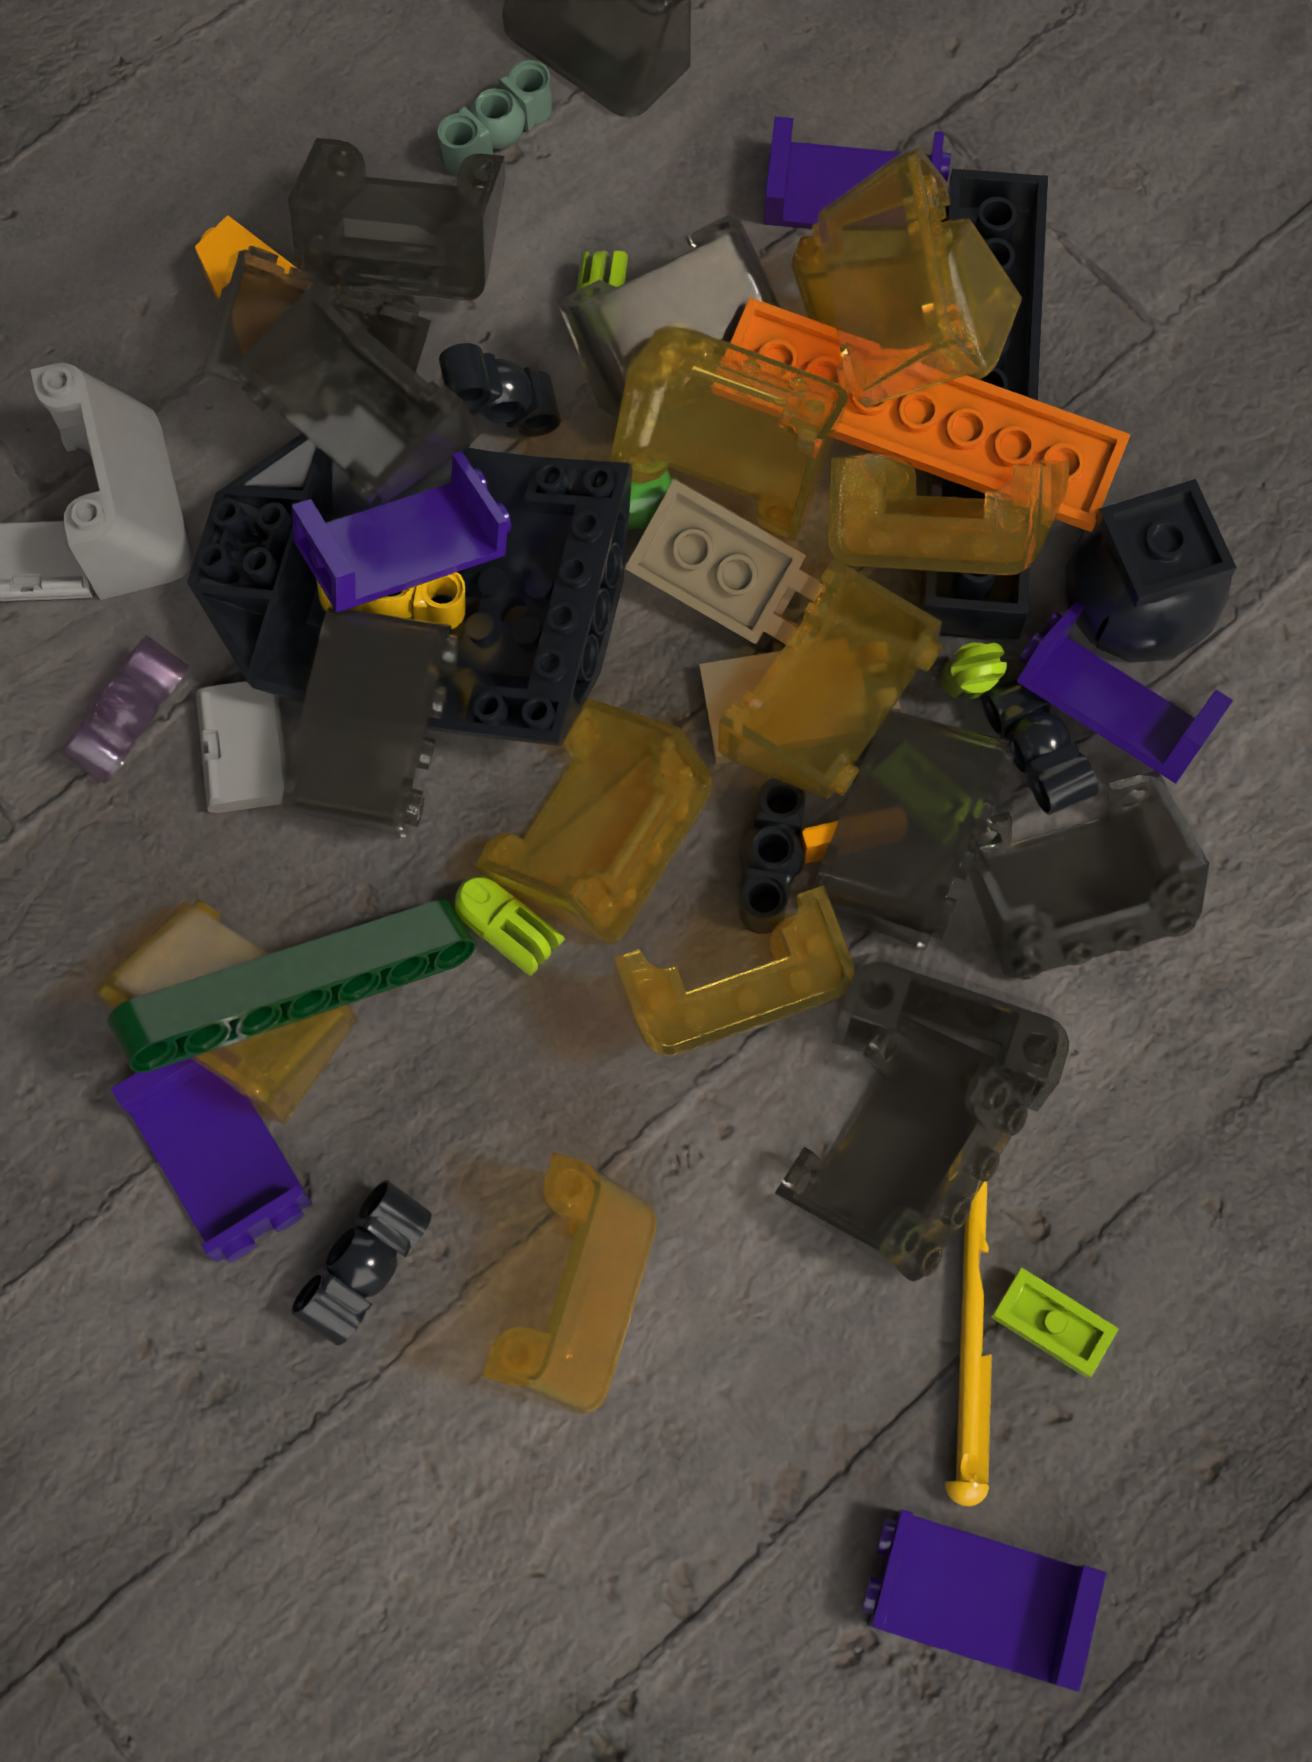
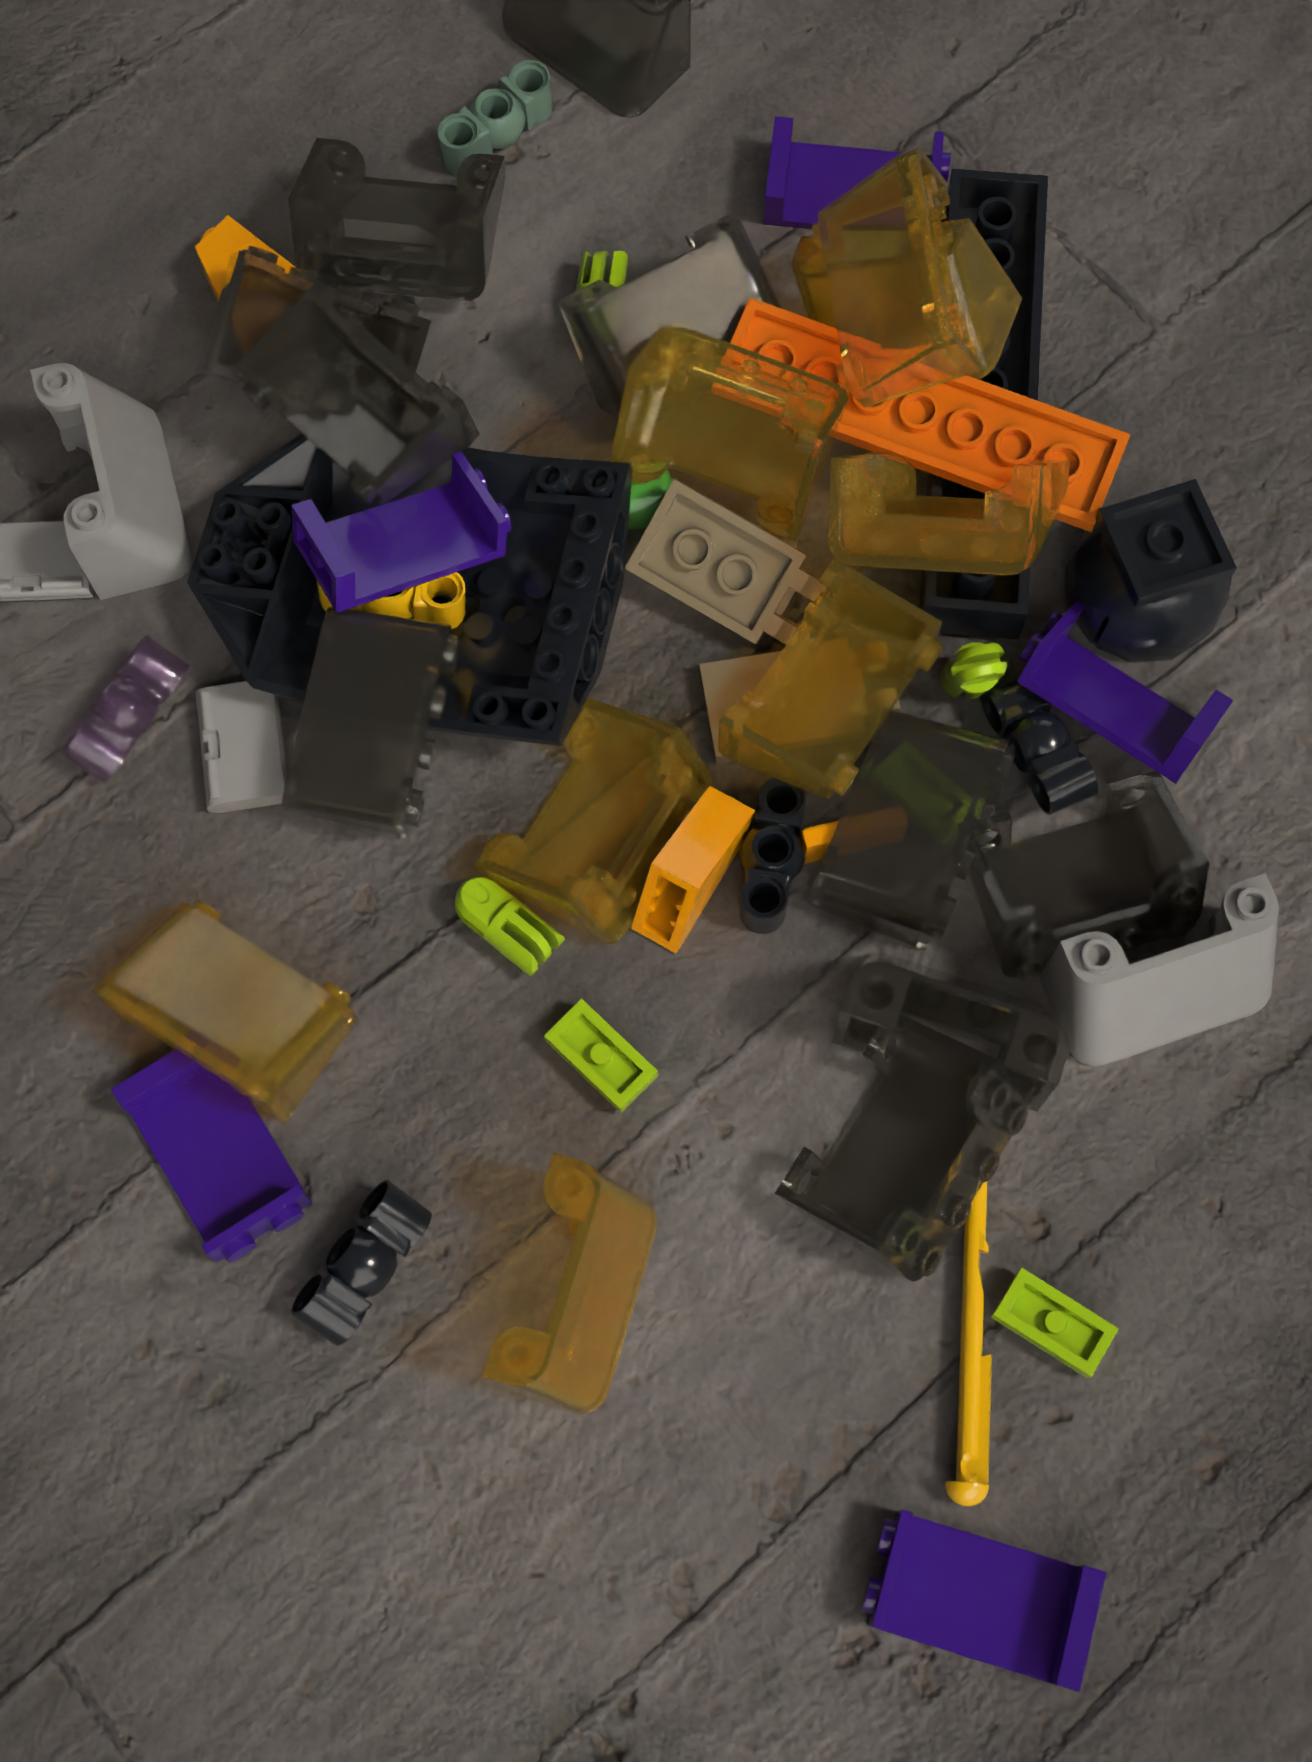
(289, 985): dark green beam -> none
(501, 389): black piece -> none
(601, 1055): none -> lime plate
(691, 868): none -> light orange slope
(806, 973): clear yellow windscreen -> none
(1135, 1007): none -> light grey windscreen

